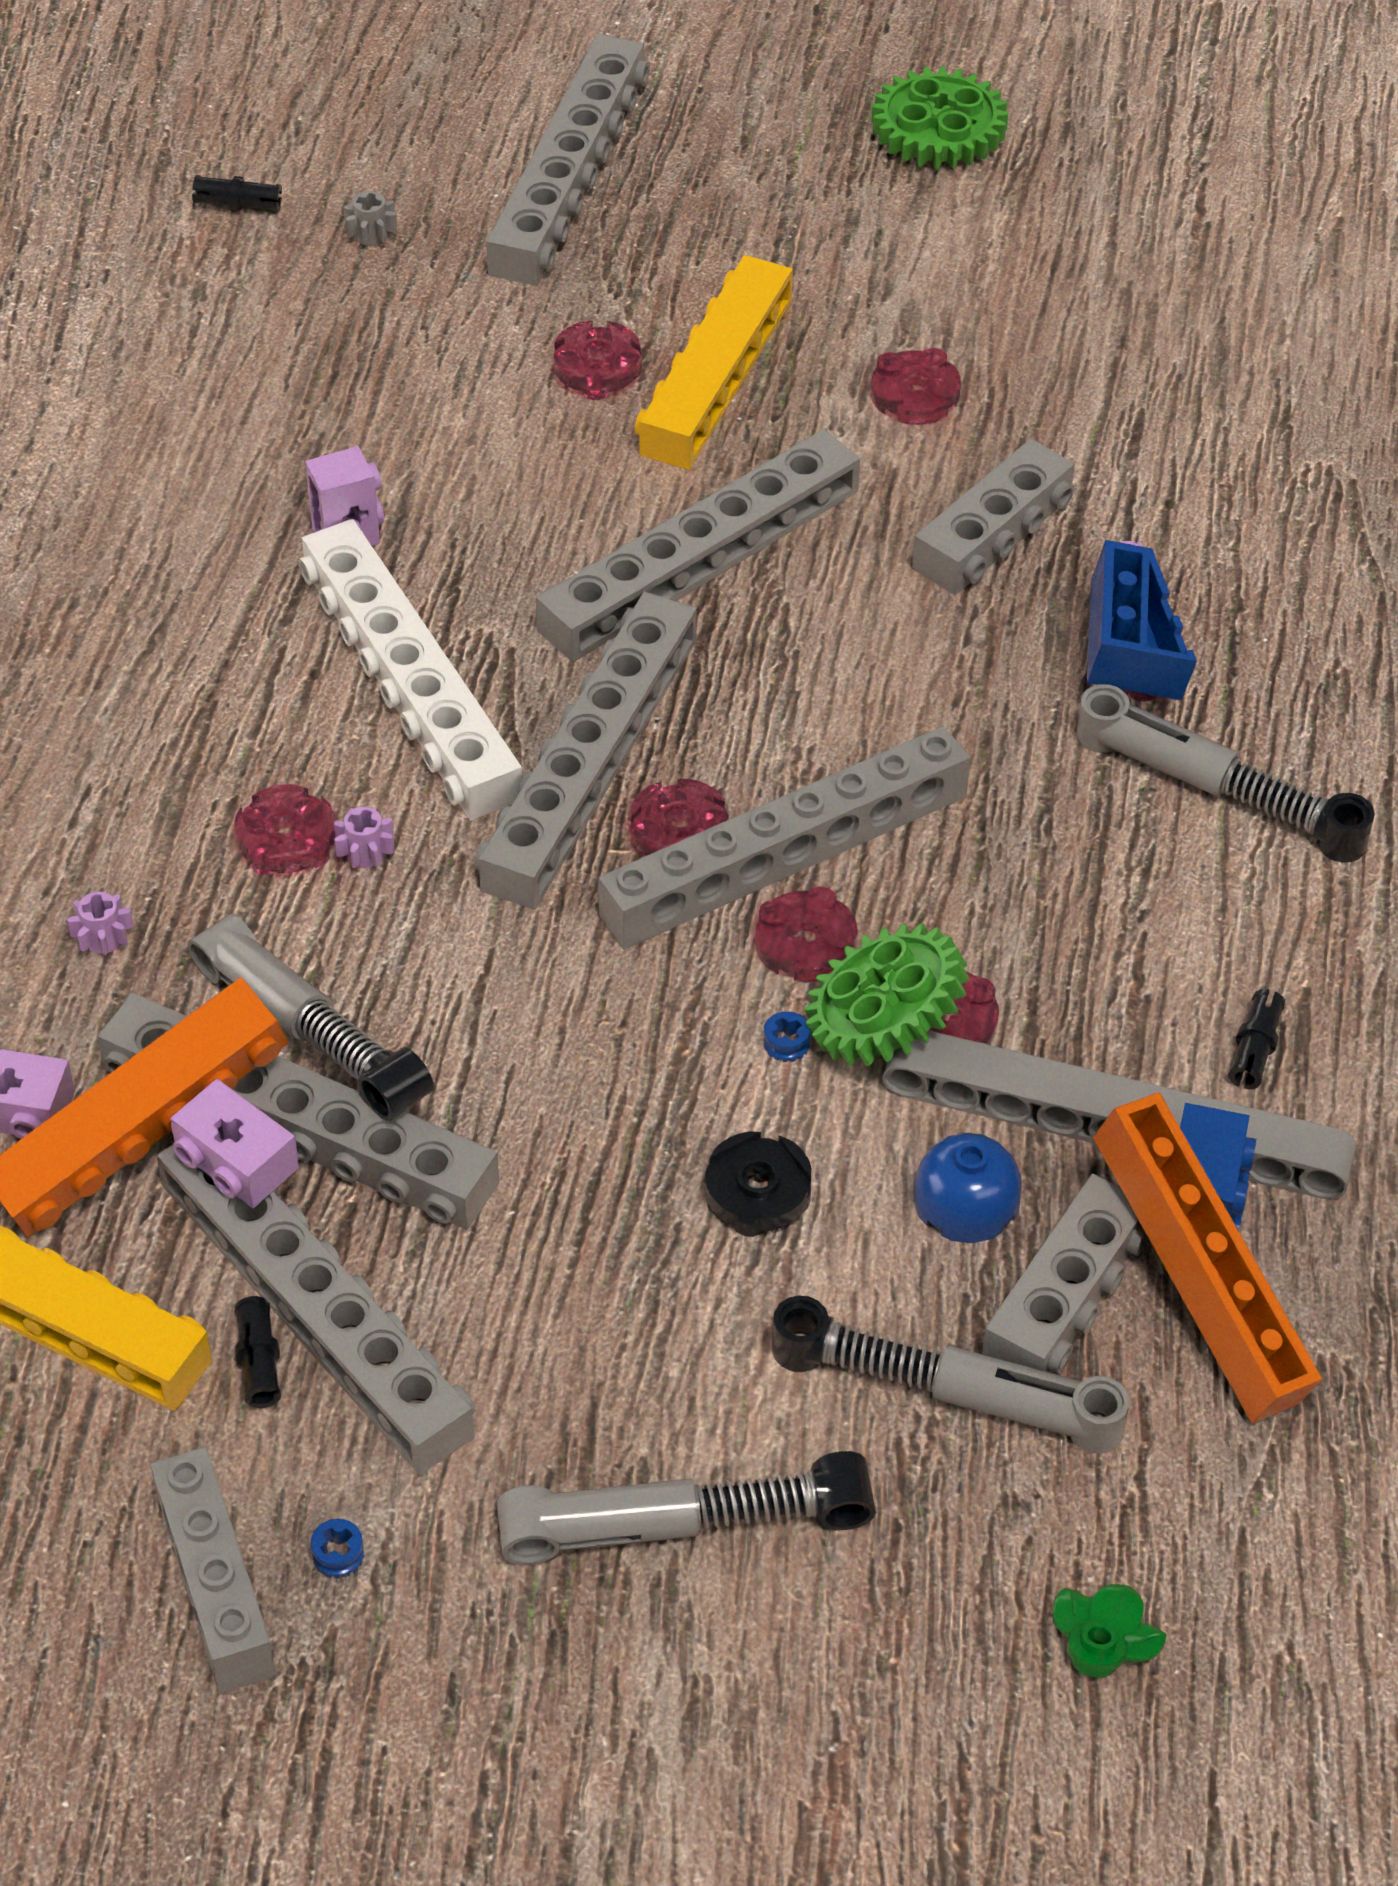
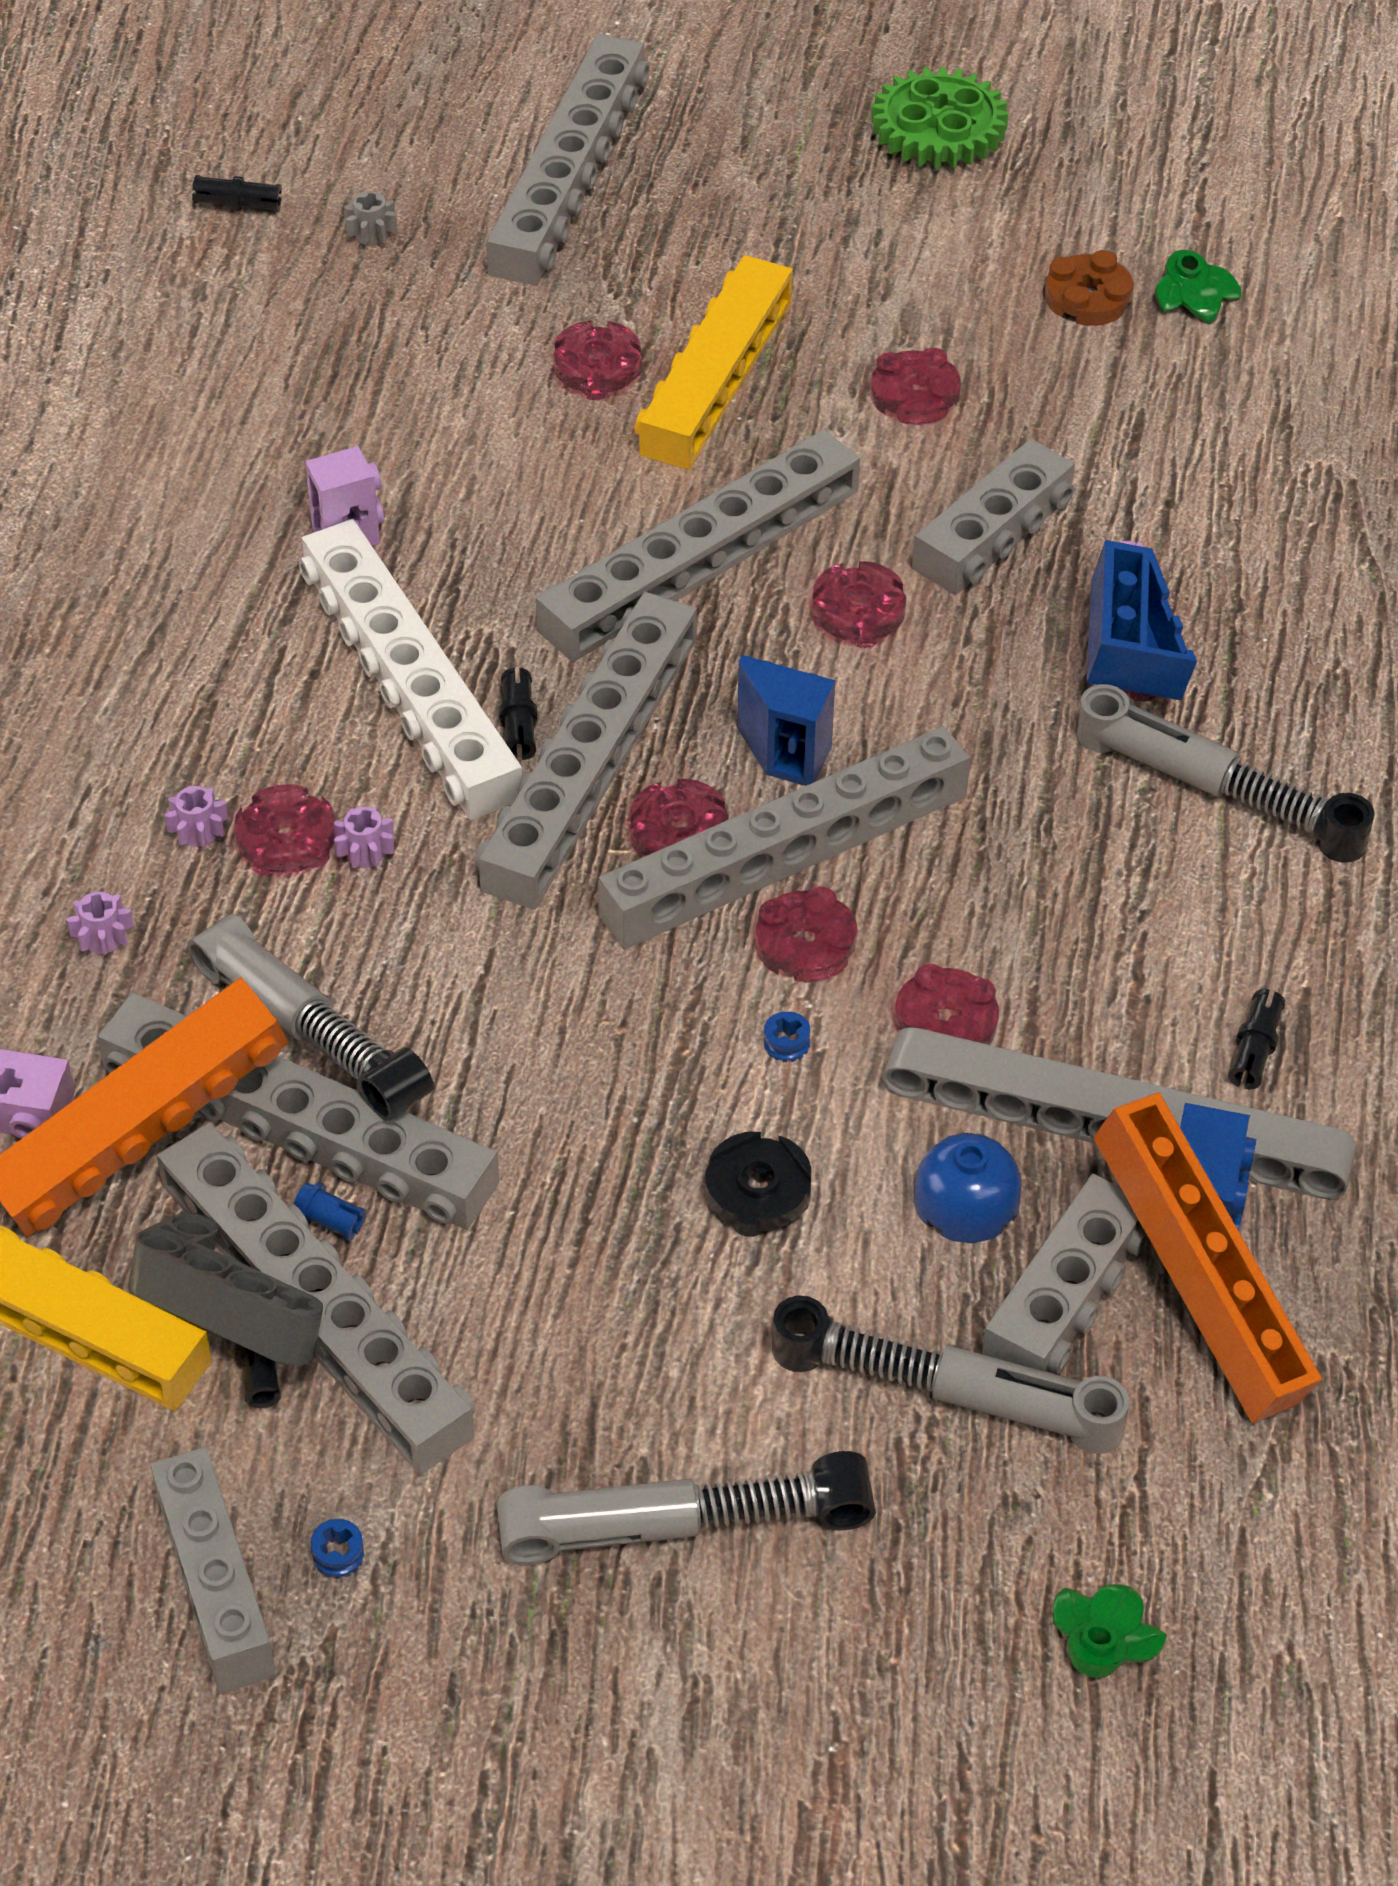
(184, 1275): none -> dark grey beam
(196, 816): none -> lavender gear
(234, 1144): lavender brick -> none
(330, 1210): none -> blue pin
(518, 712): none -> black pin
(785, 718): none -> blue slope
(855, 622): none -> clear pink plate
(886, 994): bright green gear -> none
(1069, 283): none -> dark orange plate
(1197, 289): none -> green plate

